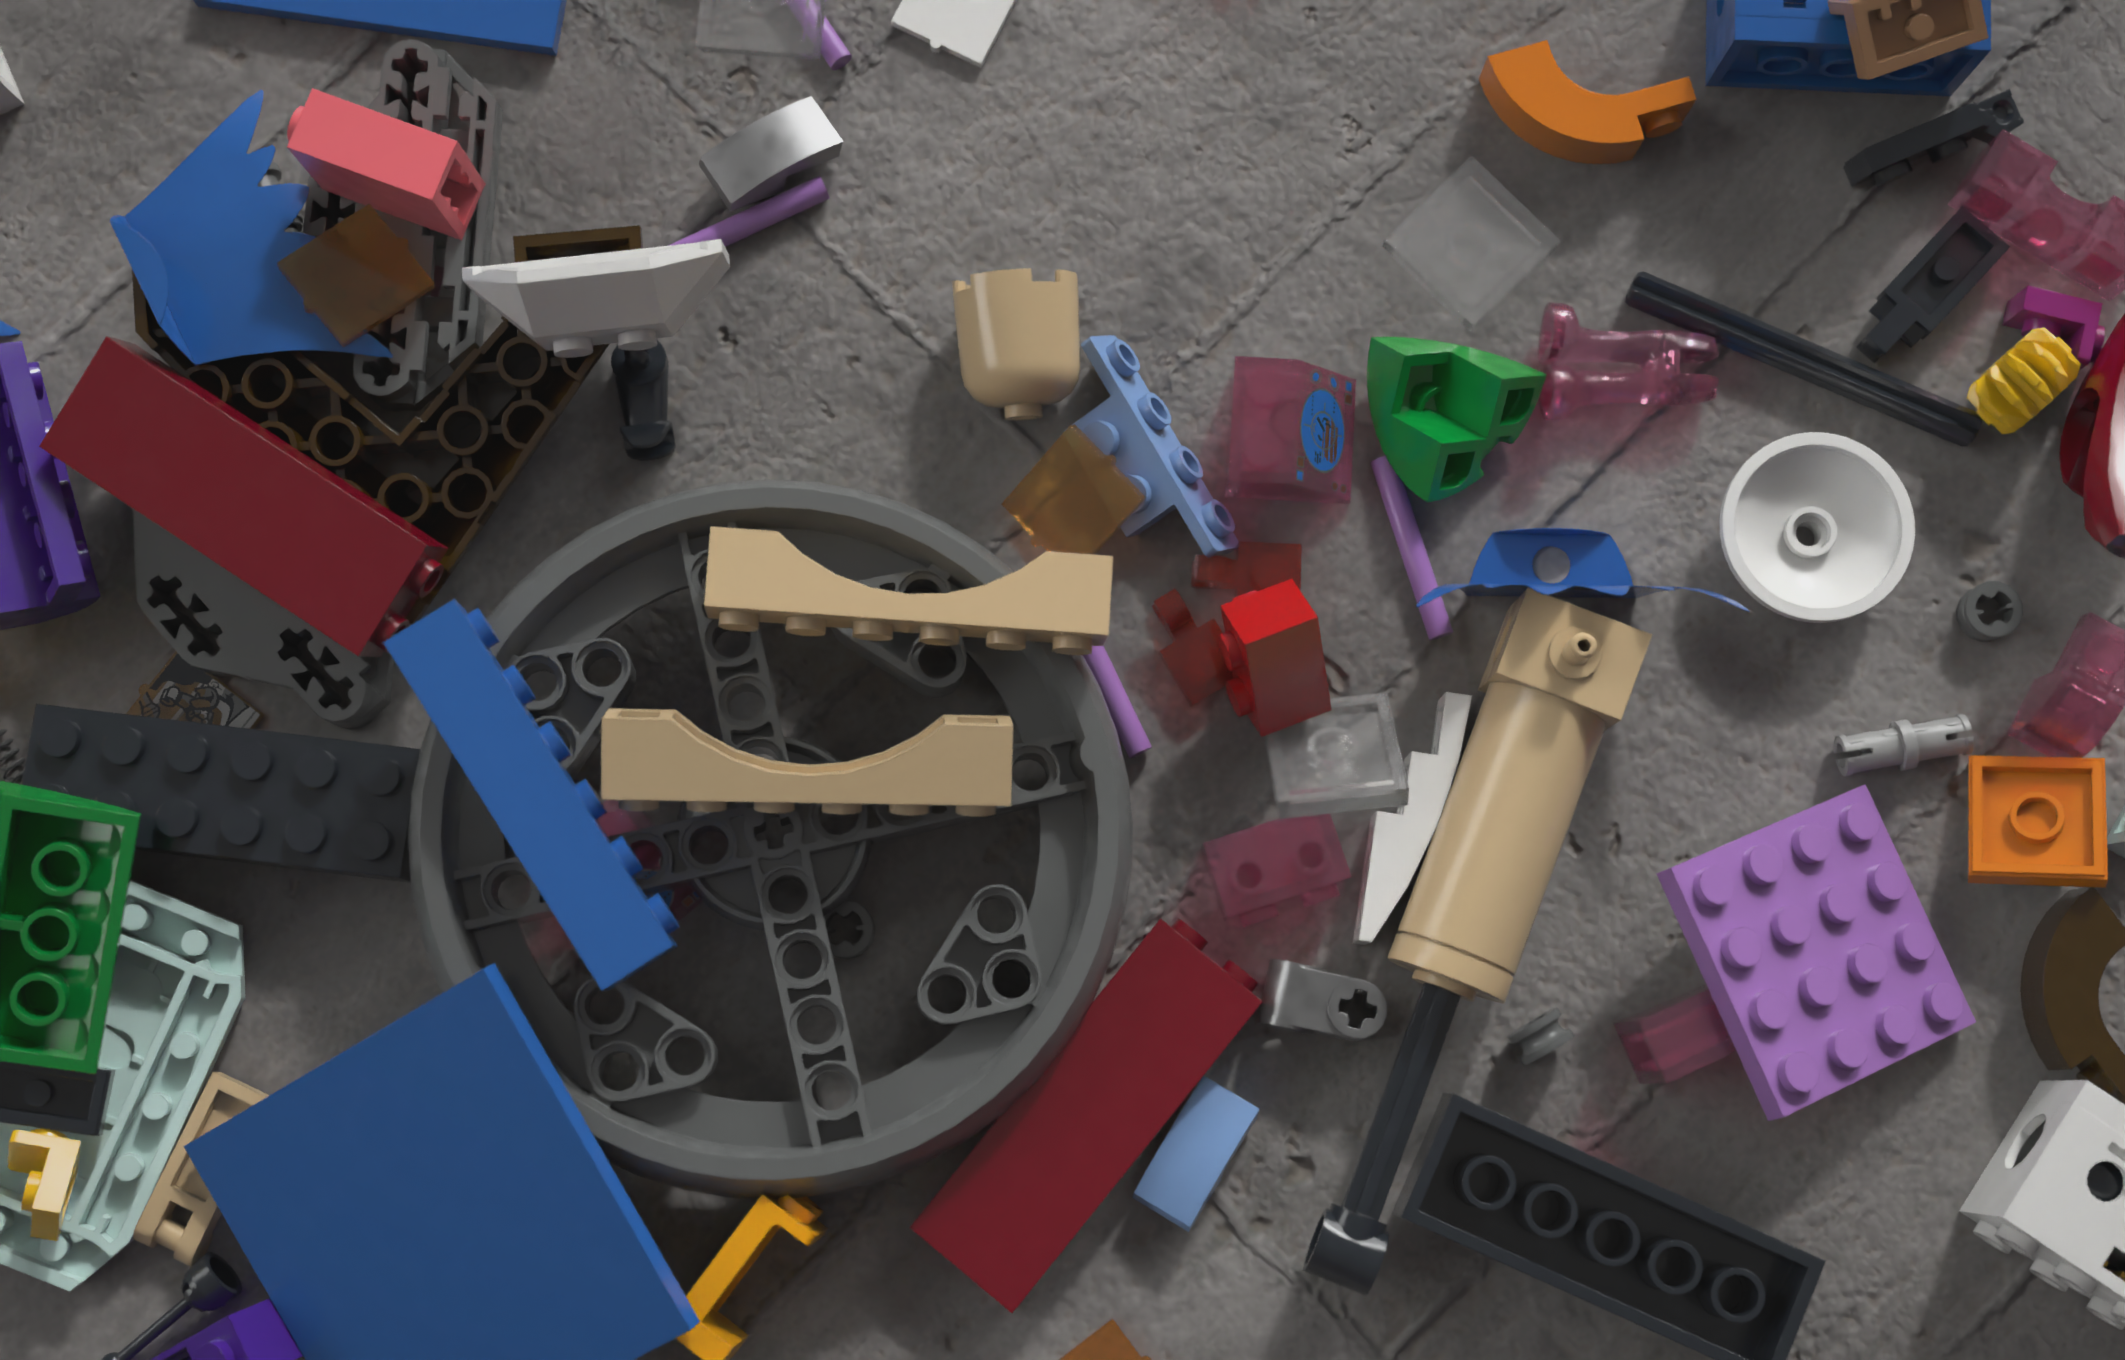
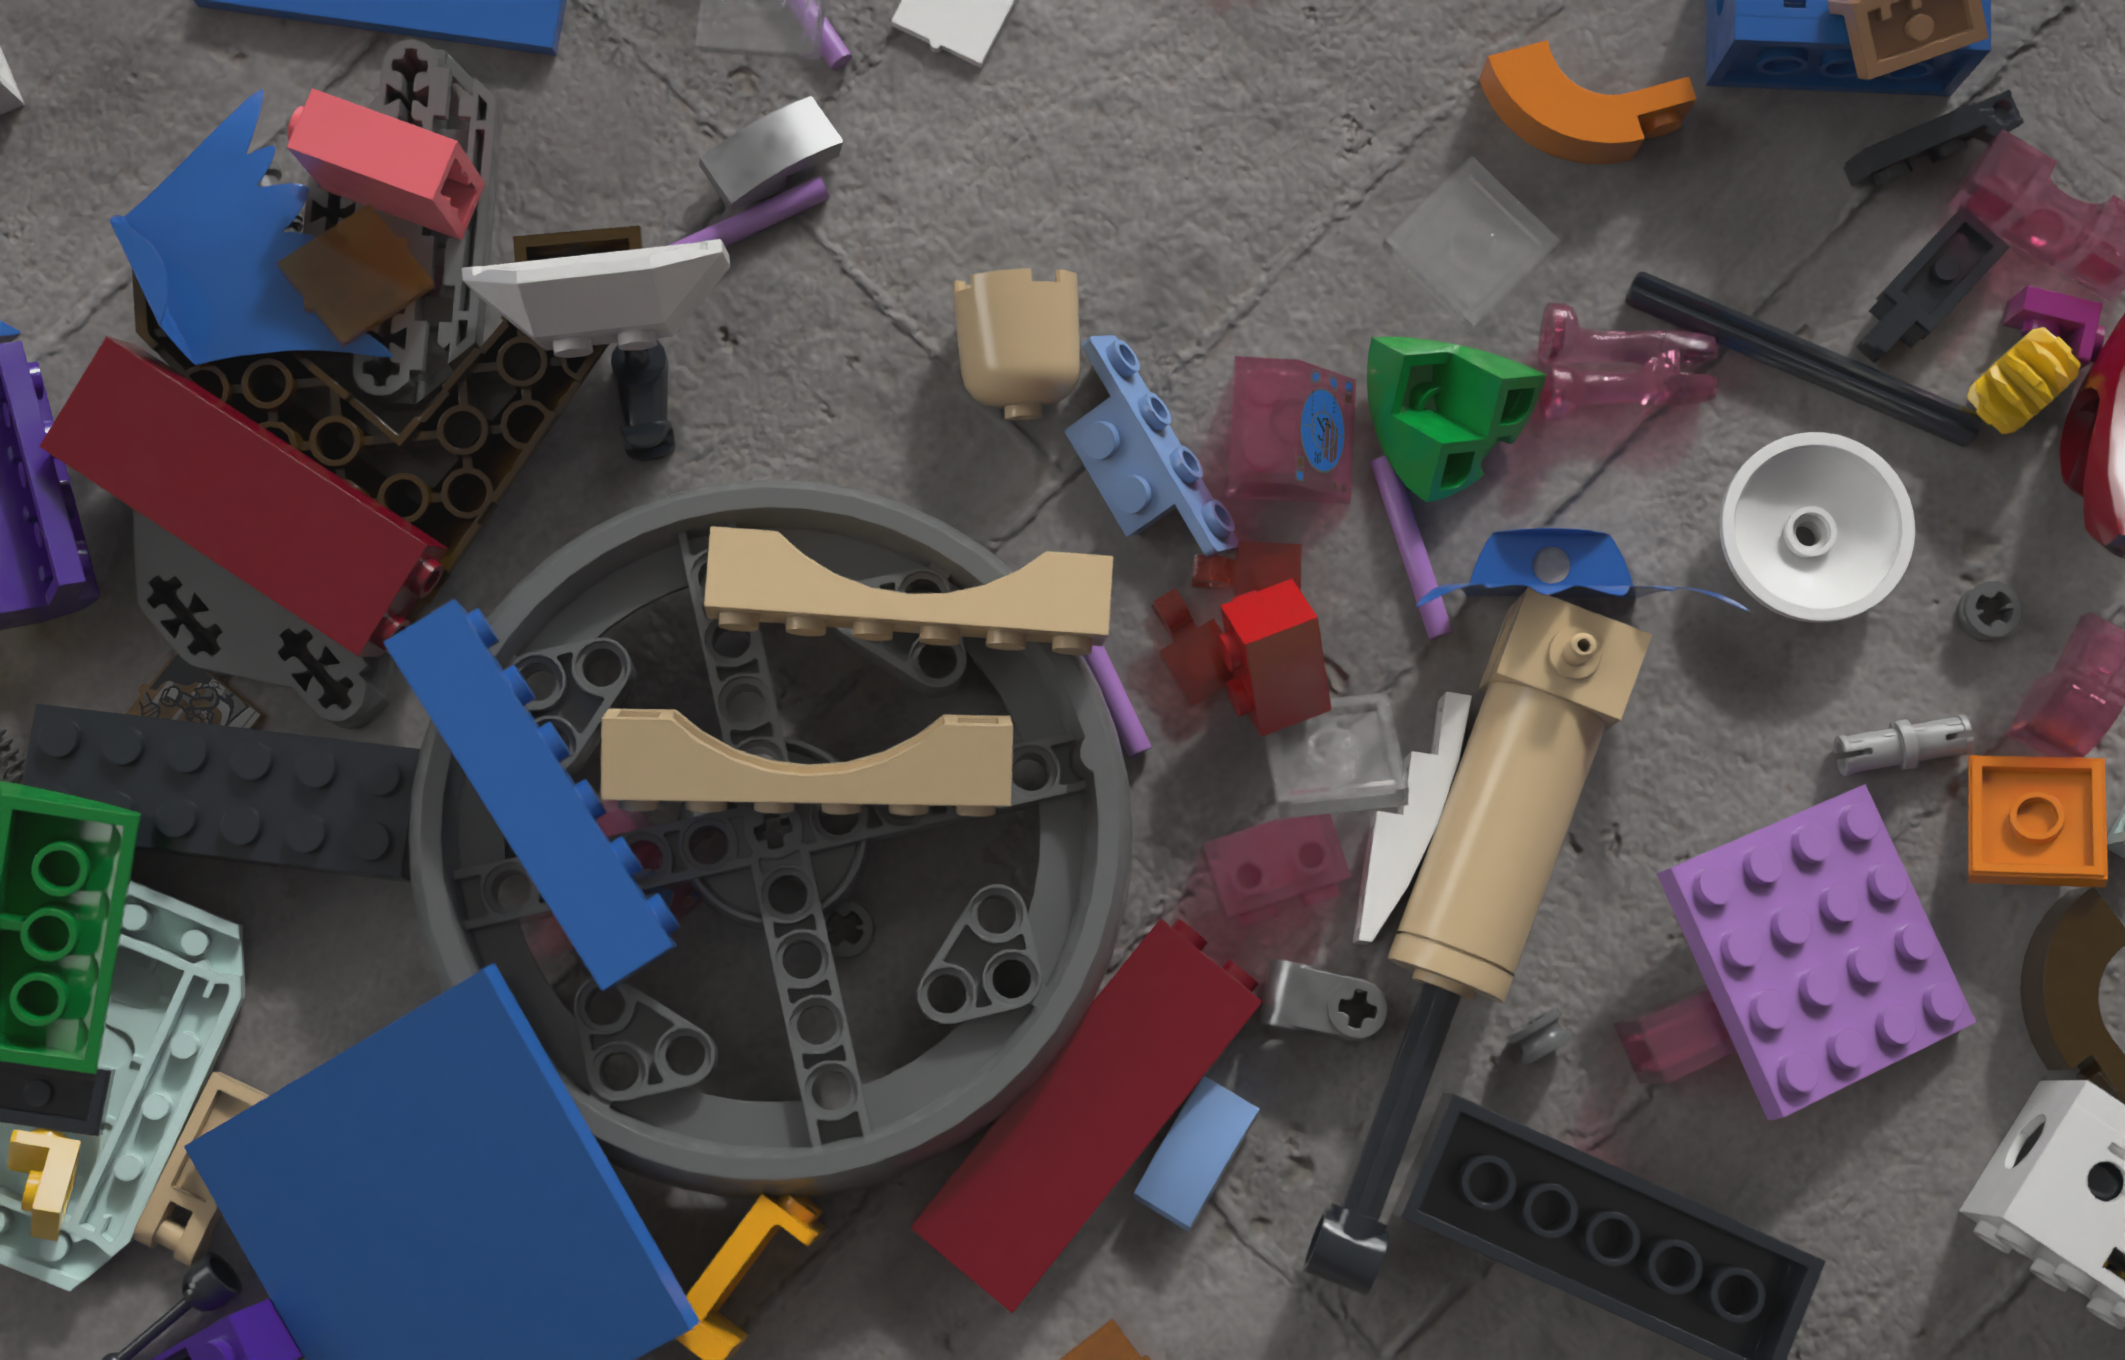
(1073, 497): clear orange piece -> none

